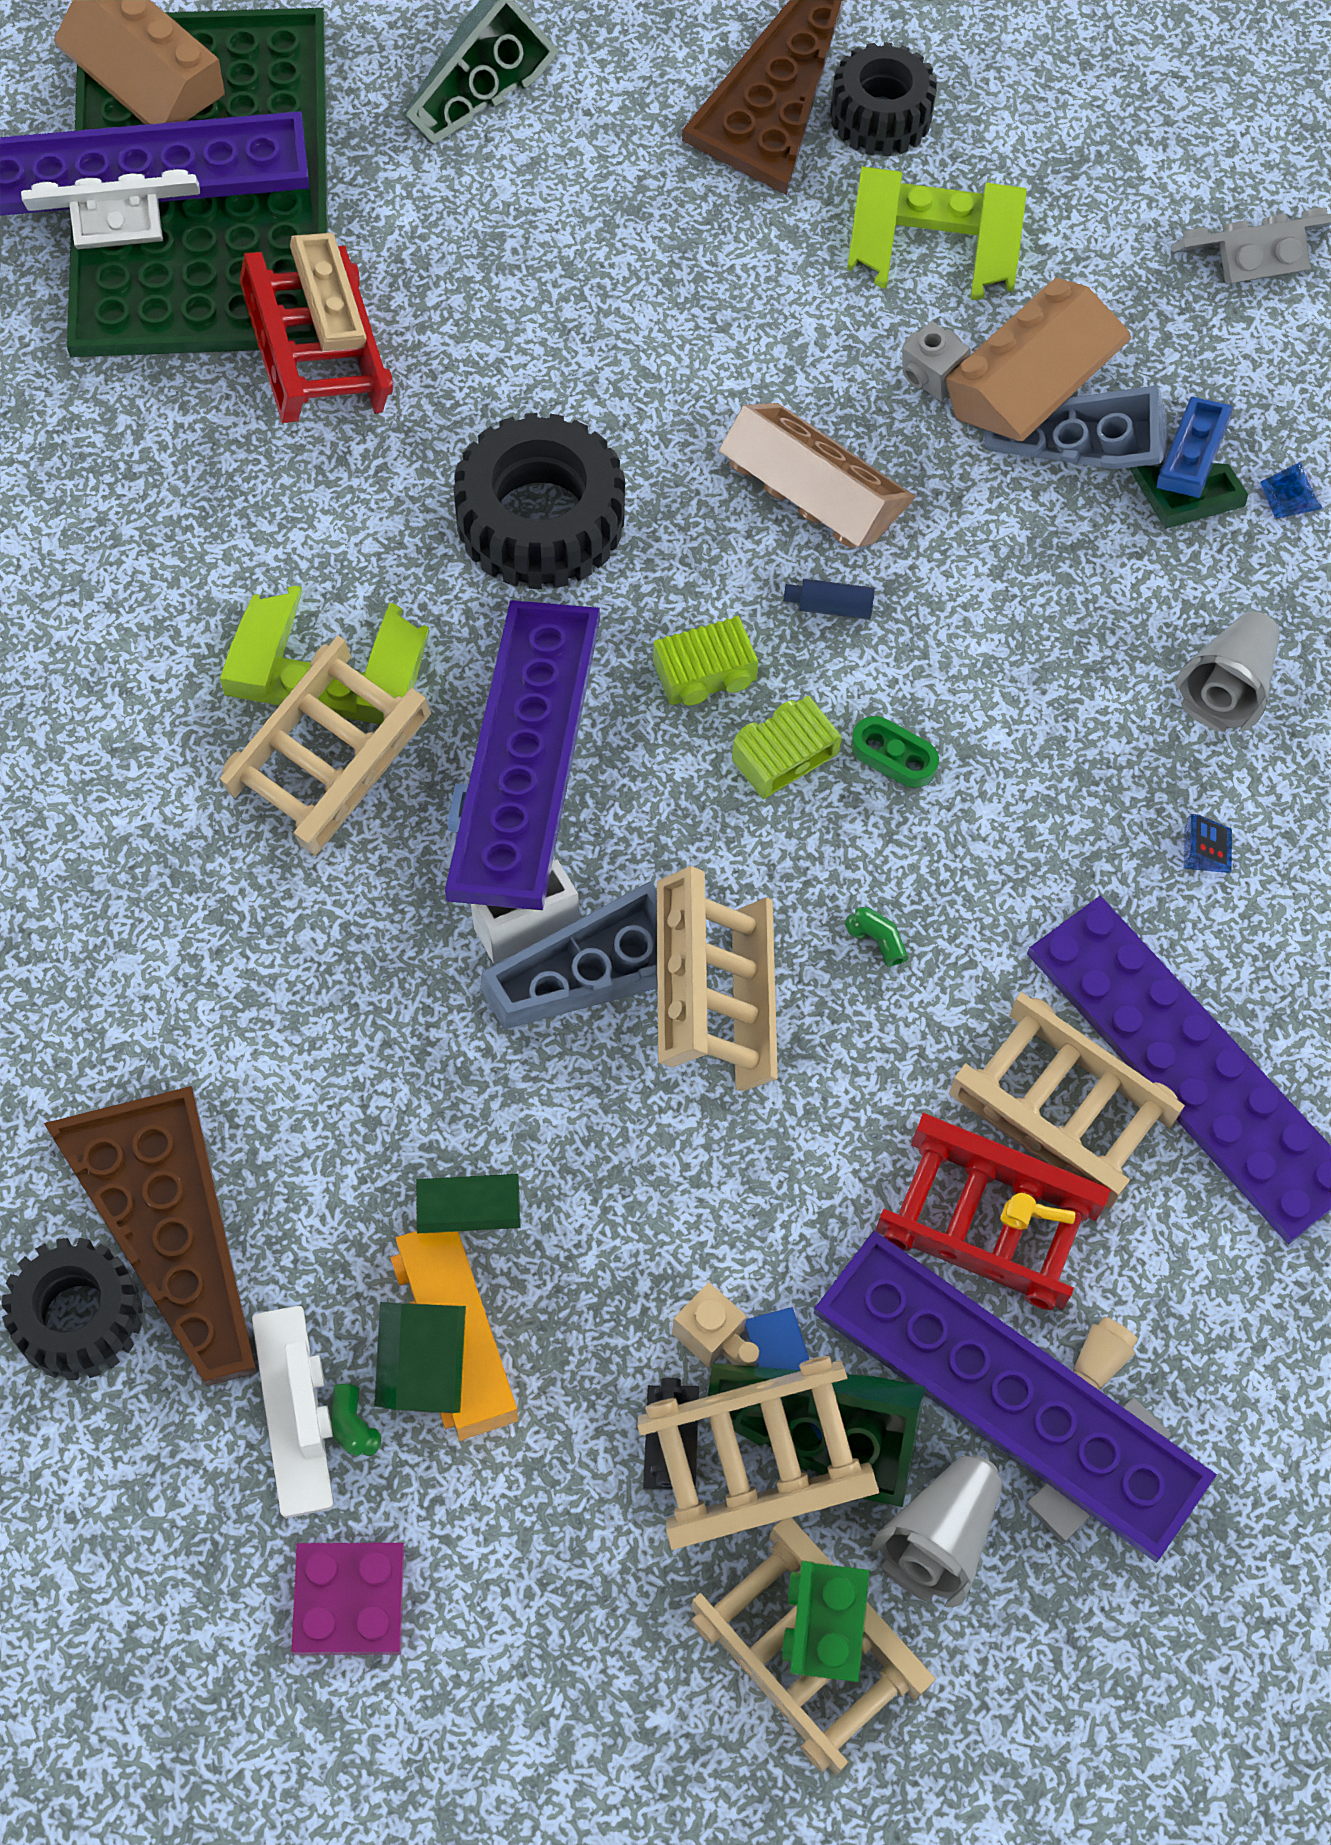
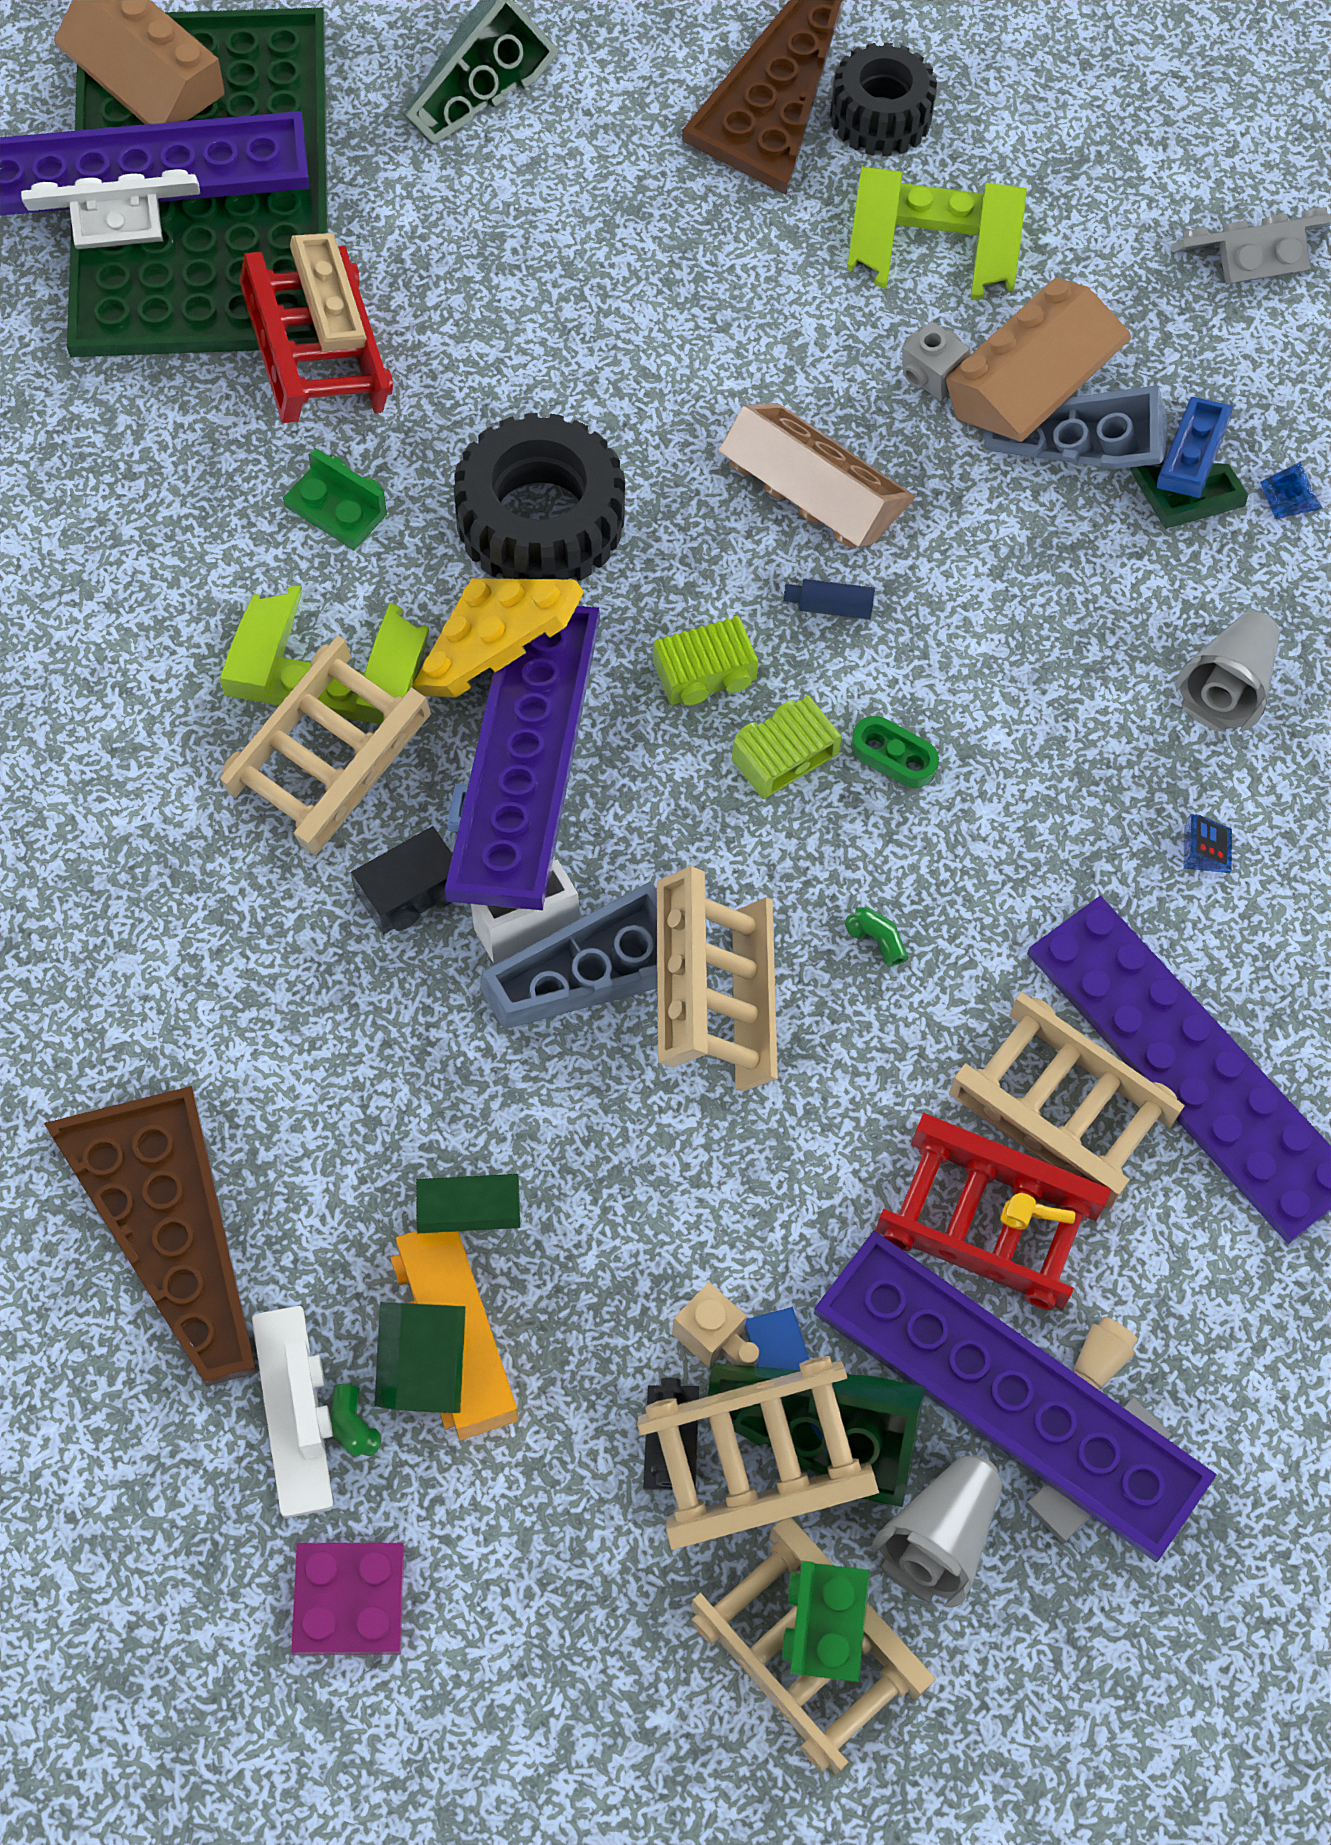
(48, 1277): black tyre -> none
(337, 500): none -> green bracket
(404, 881): none -> black brick
(492, 627): none -> yellow plate

